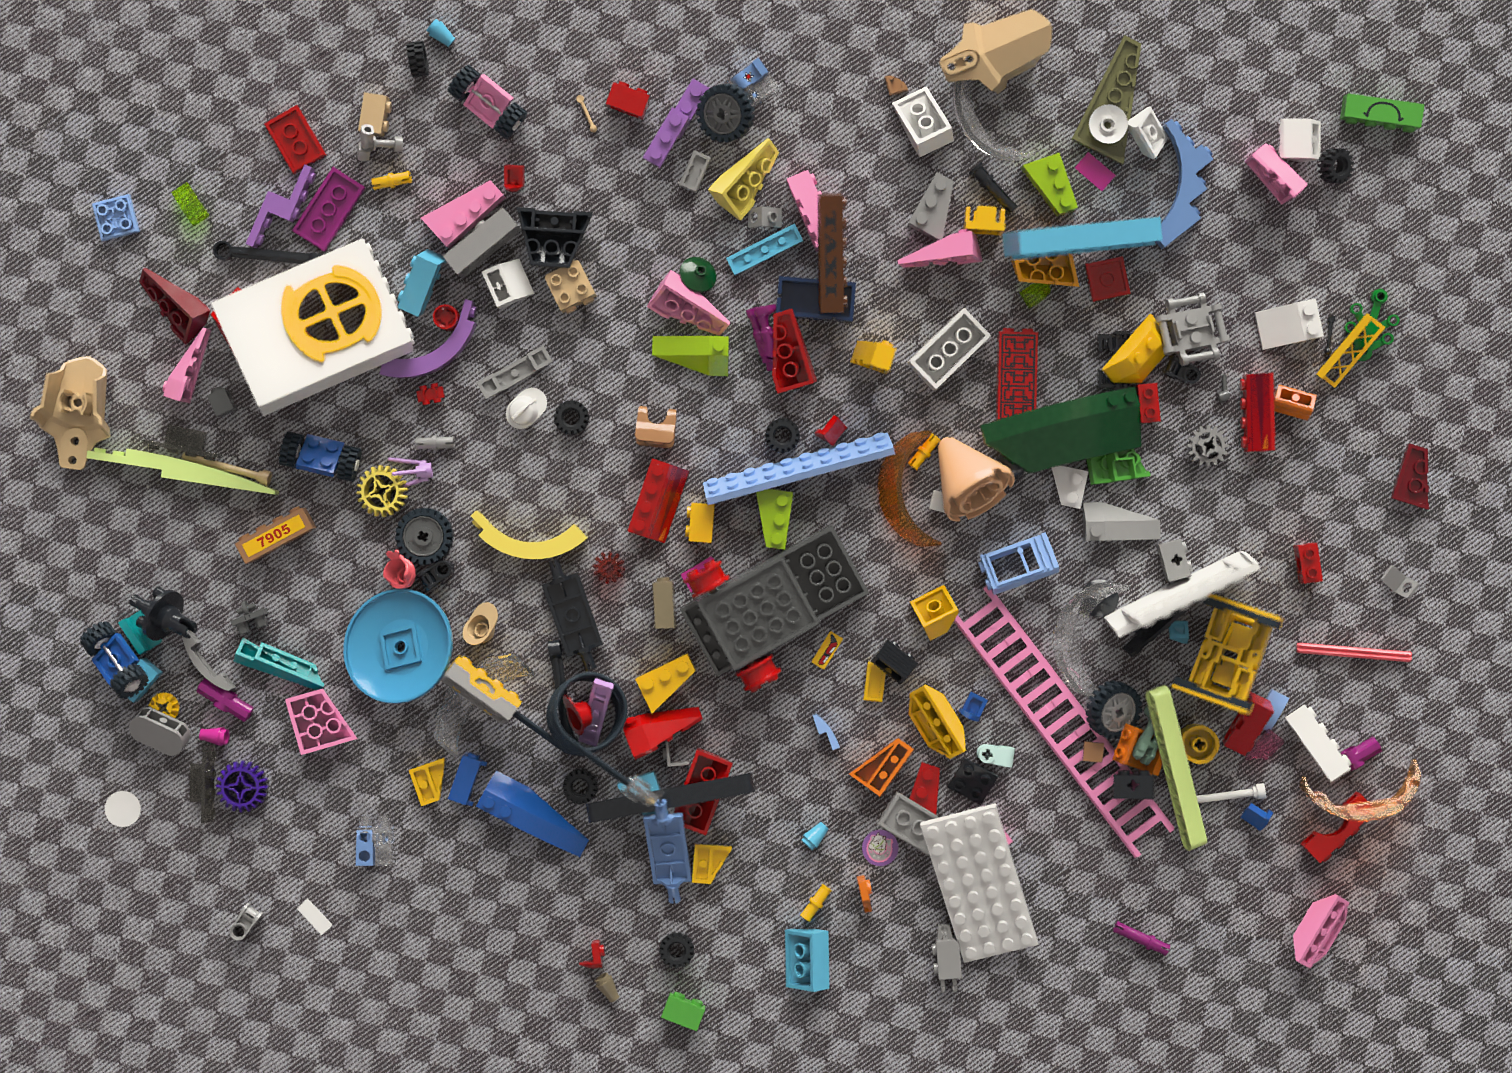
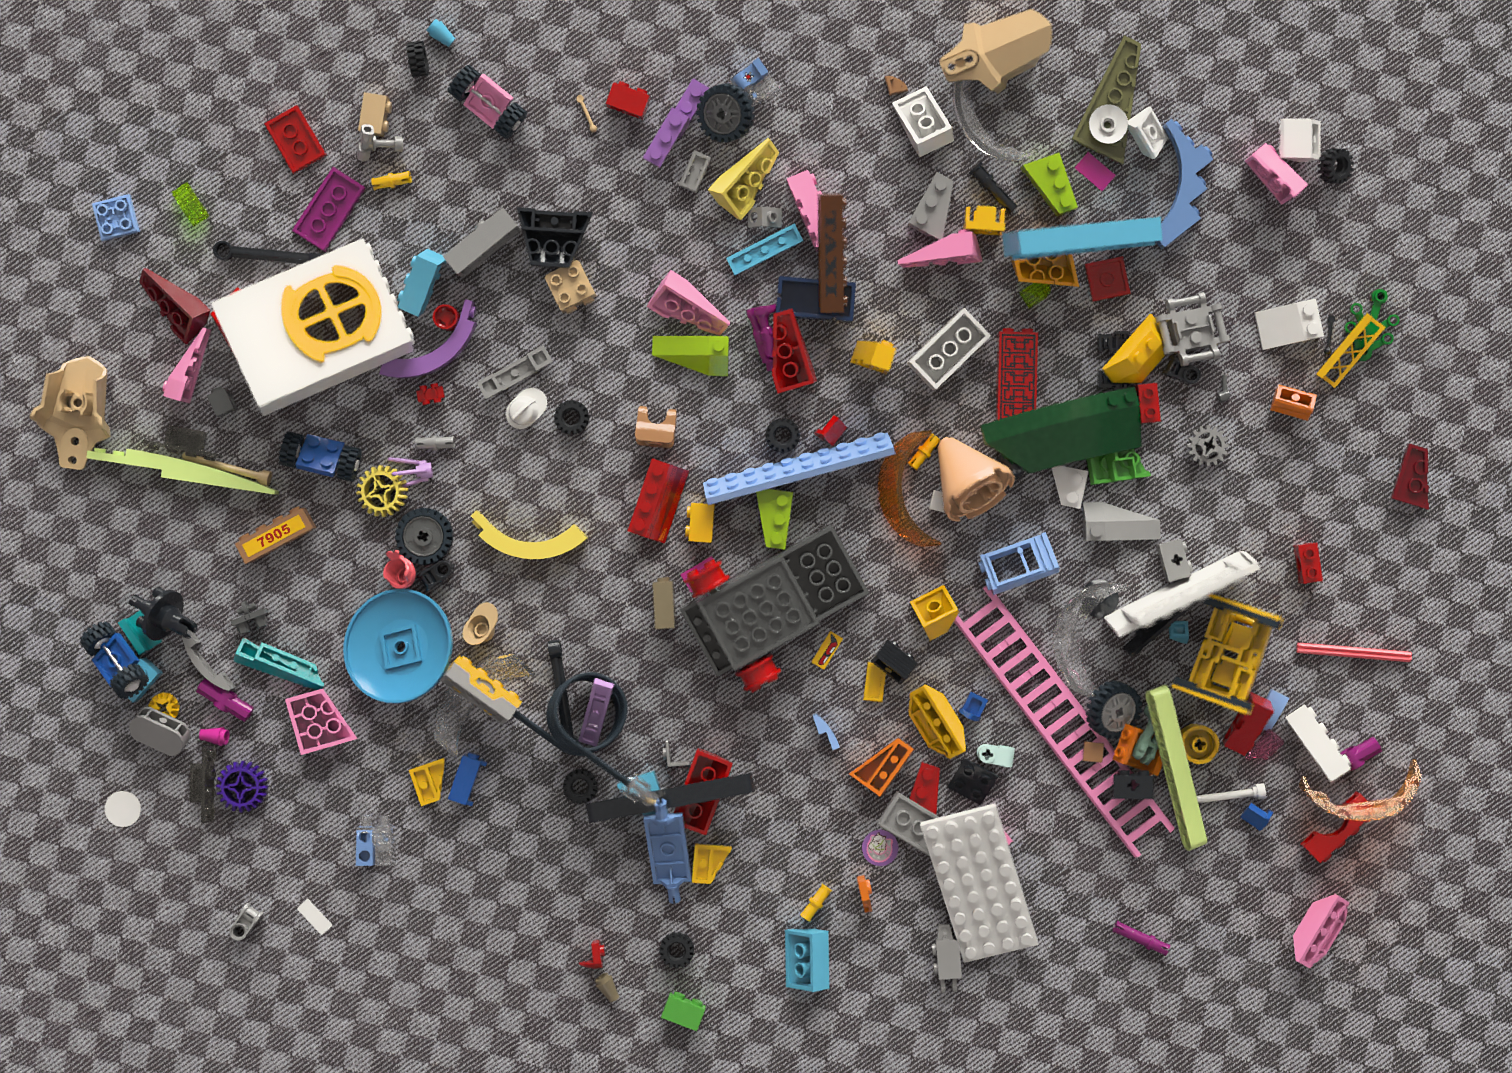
(281, 207): medium lavender bracket -> none
(462, 214): bright pink wedge -> none
(508, 283): white slope -> none
(514, 177): red plate -> none
(530, 813): blue wedge -> none
(572, 614): black plate -> none
(578, 715): red piece -> none
(605, 562): clear red gear -> none
(650, 729): red wedge -> none
(665, 680): yellow wedge -> none
(693, 279): dark green dish -> none
(814, 836): medium azure cone -> none
(1258, 412): red slope -> none
(1382, 112): bright green brick -> none
(1397, 581): light grey bracket -> none

